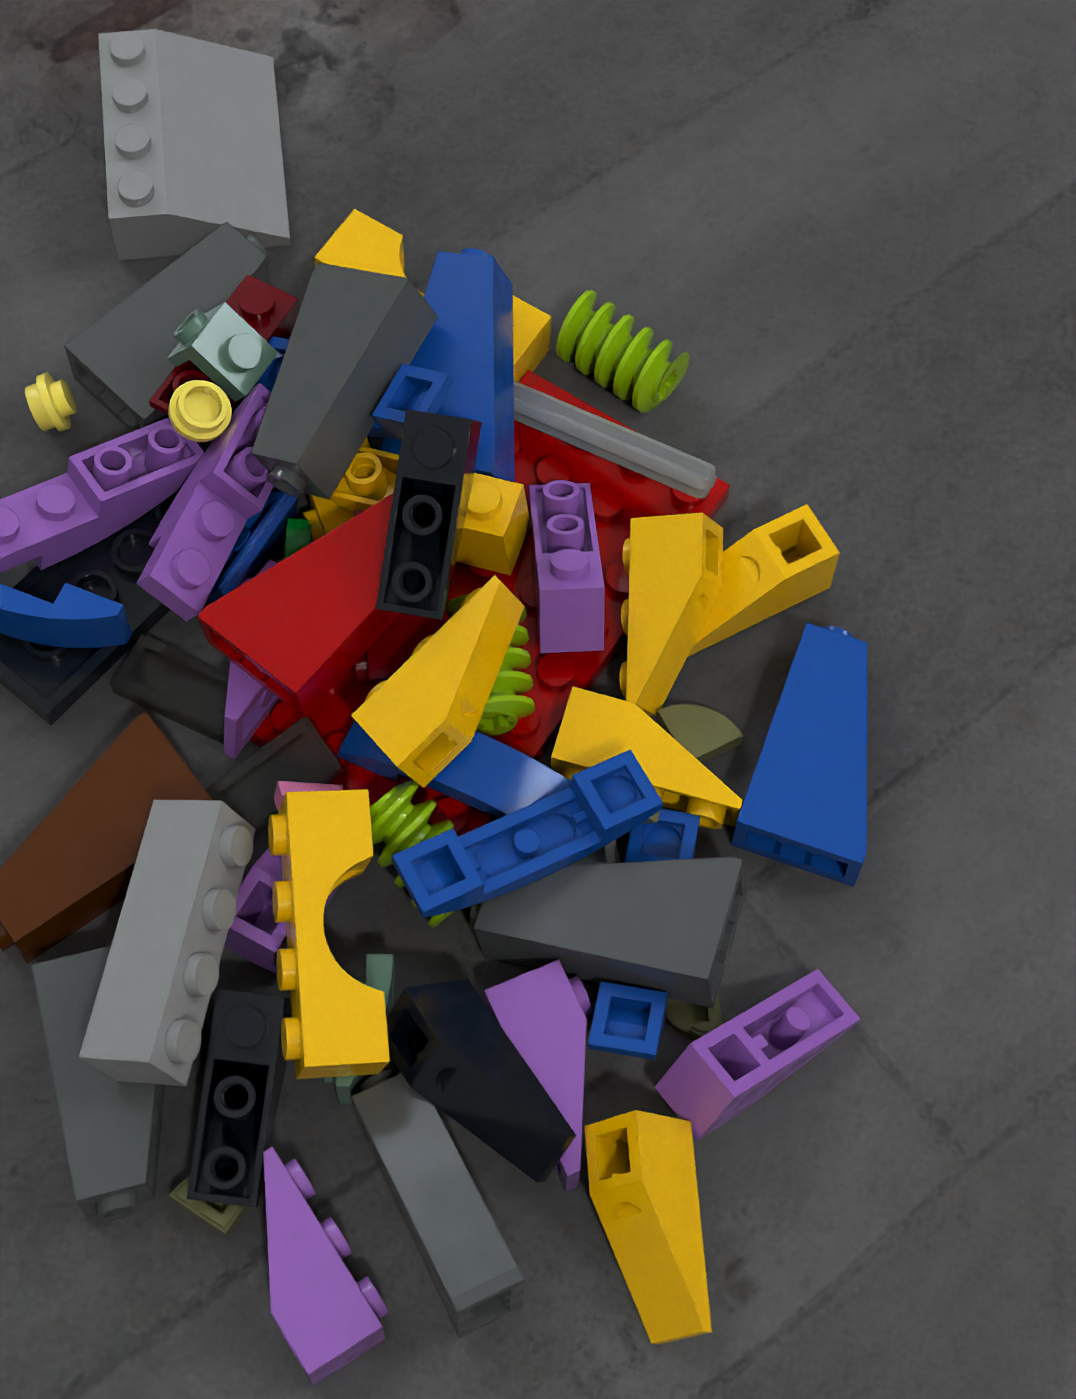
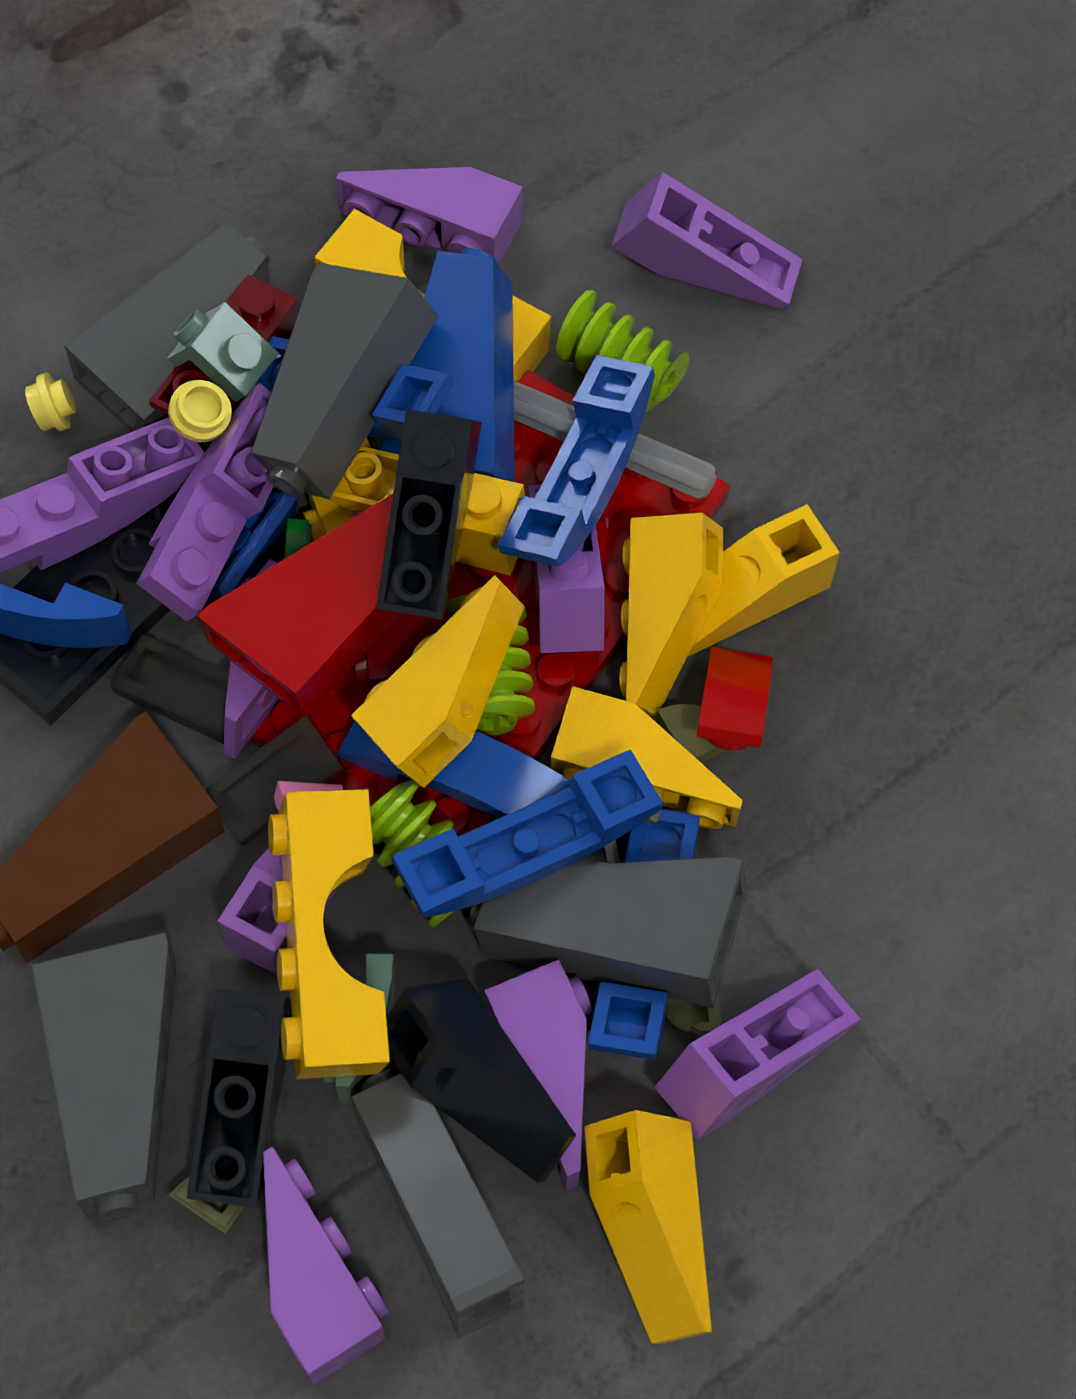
(169, 943): light grey brick -> none
(189, 143): light grey slope -> none
(437, 206): none -> medium lavender slope
(587, 465): none -> blue slope
(703, 245): none -> medium lavender slope
(735, 699): none -> red slope
(812, 771): blue slope -> none

